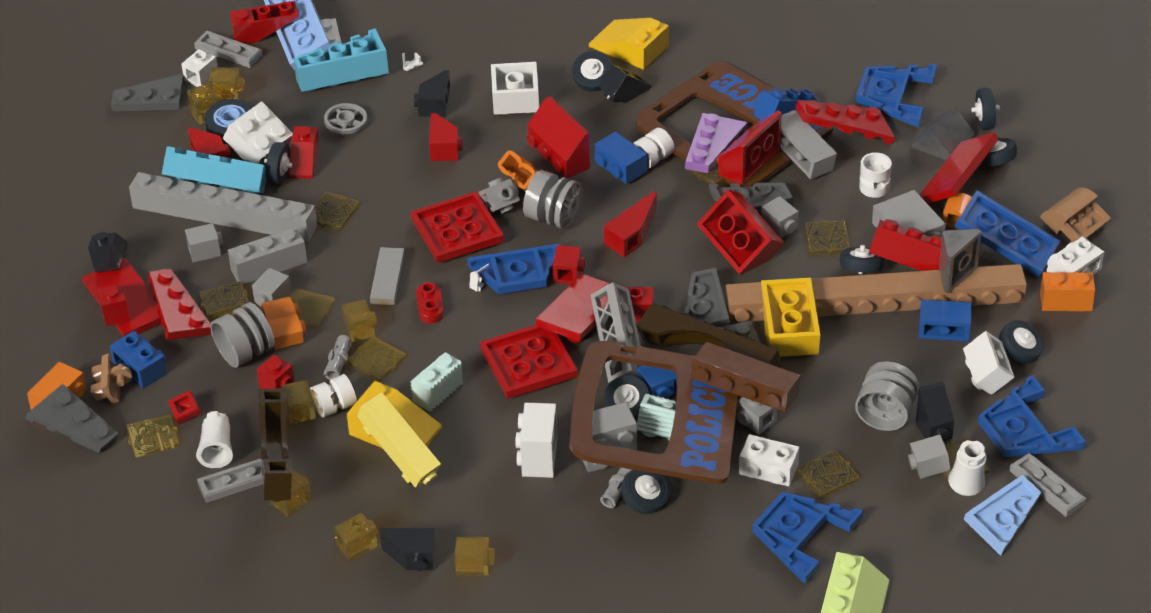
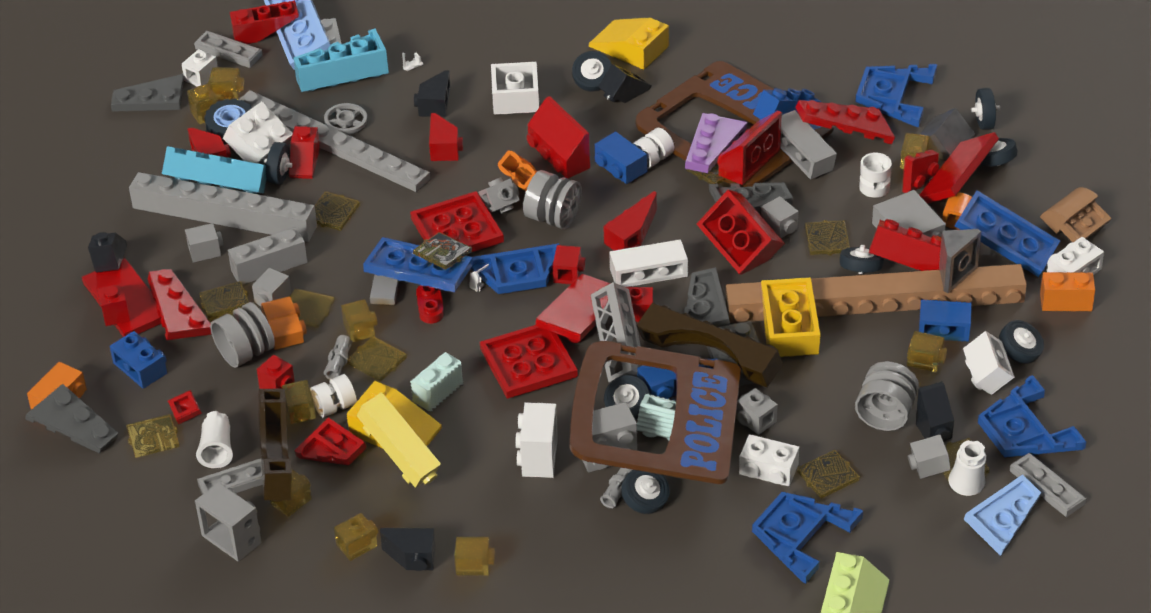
(109, 379): medium nougat hips -> none
(237, 522): none -> light grey piece
(331, 444): none -> red wing
(348, 146): none -> light grey plate
(397, 261): none -> blue plate
(442, 250): none -> piece
(649, 263): none -> white brick
(745, 376): reddish brown brick -> none
(913, 144): none -> clear yellow brick
(919, 169): none -> red wing
(926, 351): none -> clear yellow brick

